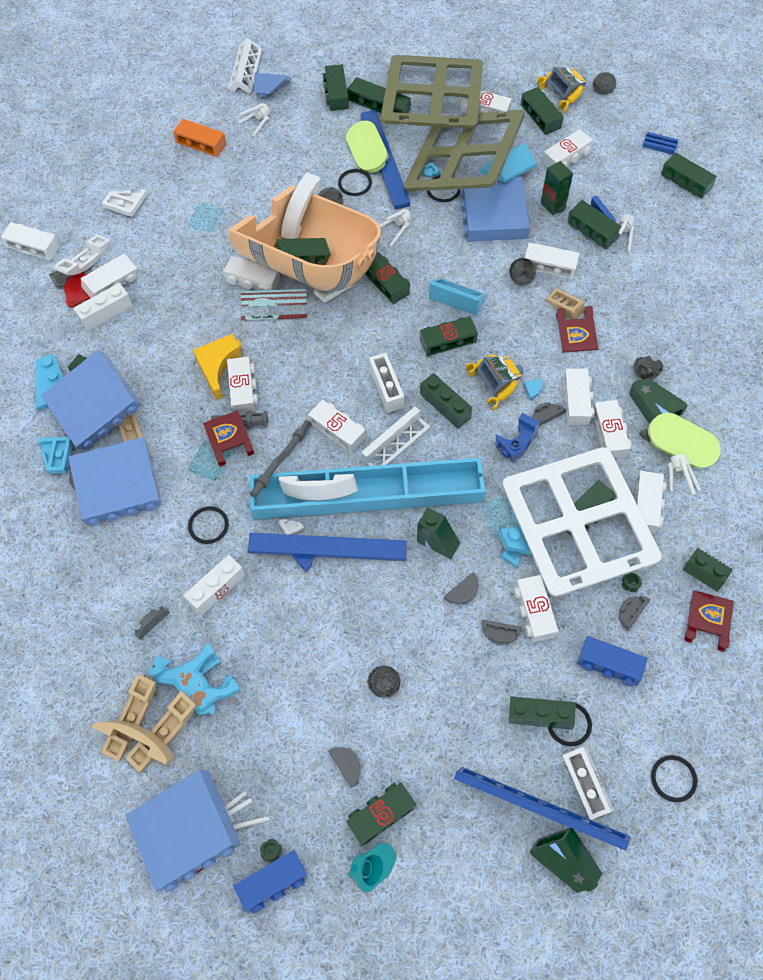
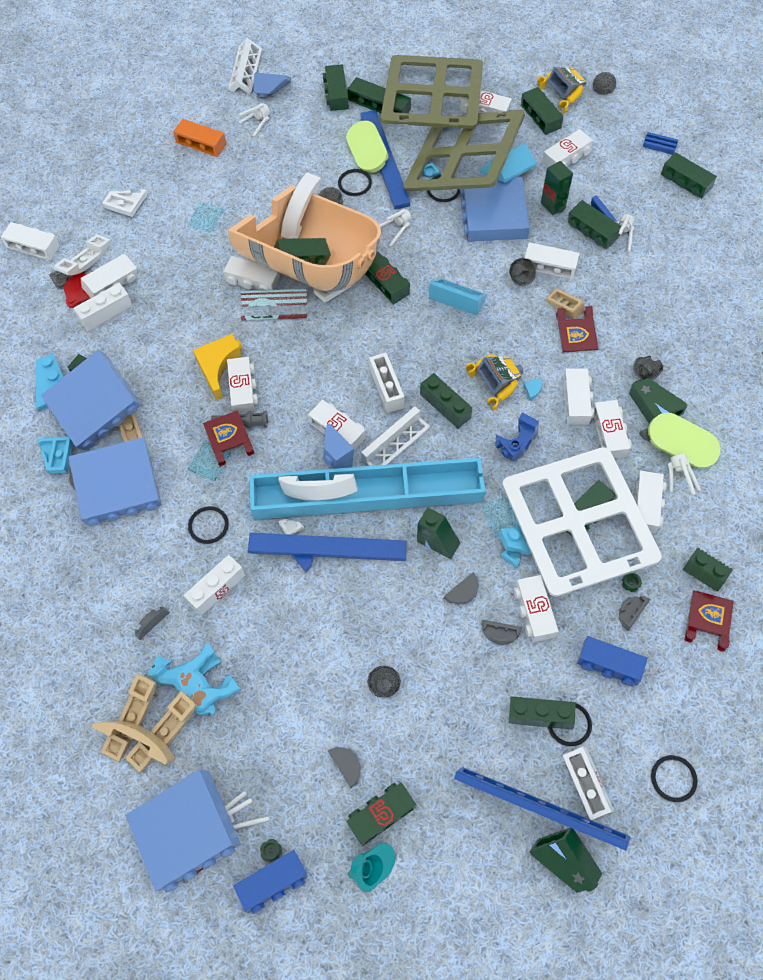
(264, 479): dark grey bar -> none
(337, 450): none -> medium blue slope
(448, 336): dark green brick -> none
(547, 412): dark grey tile -> none

